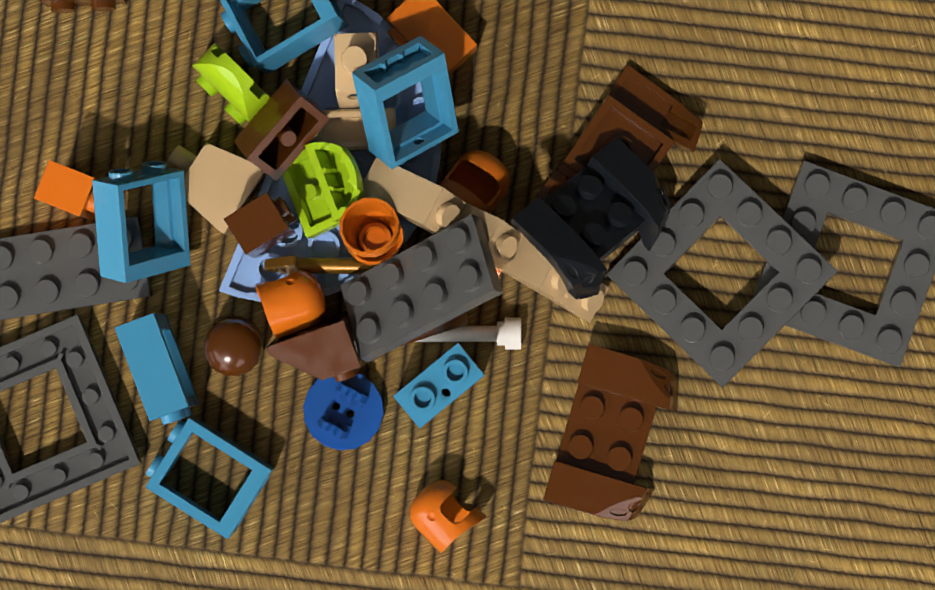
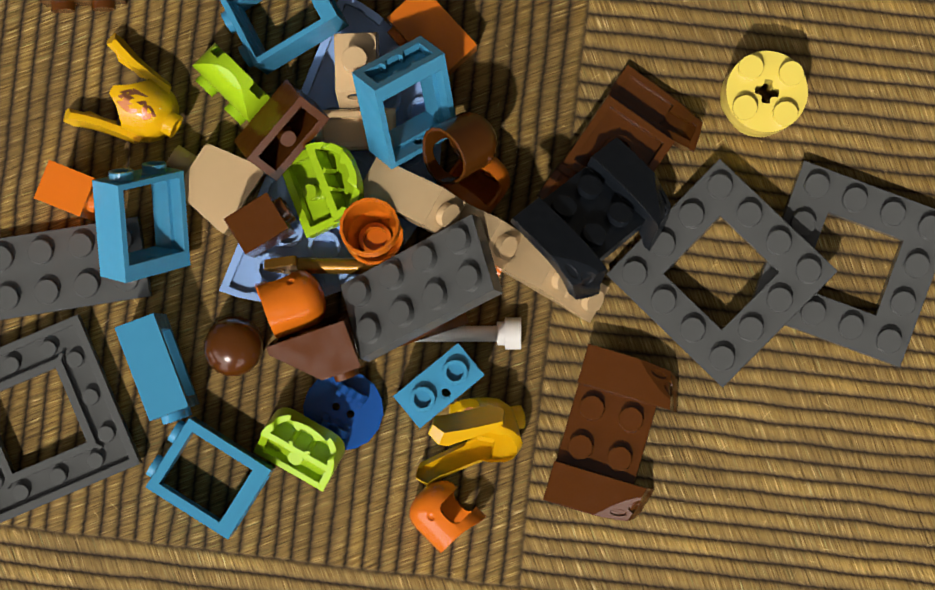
(145, 108): none -> yellow piece
(301, 447): none -> lime slope
(471, 140): none -> reddish brown helmet
(489, 426): none -> yellow piece
(782, 80): none -> light yellow brick

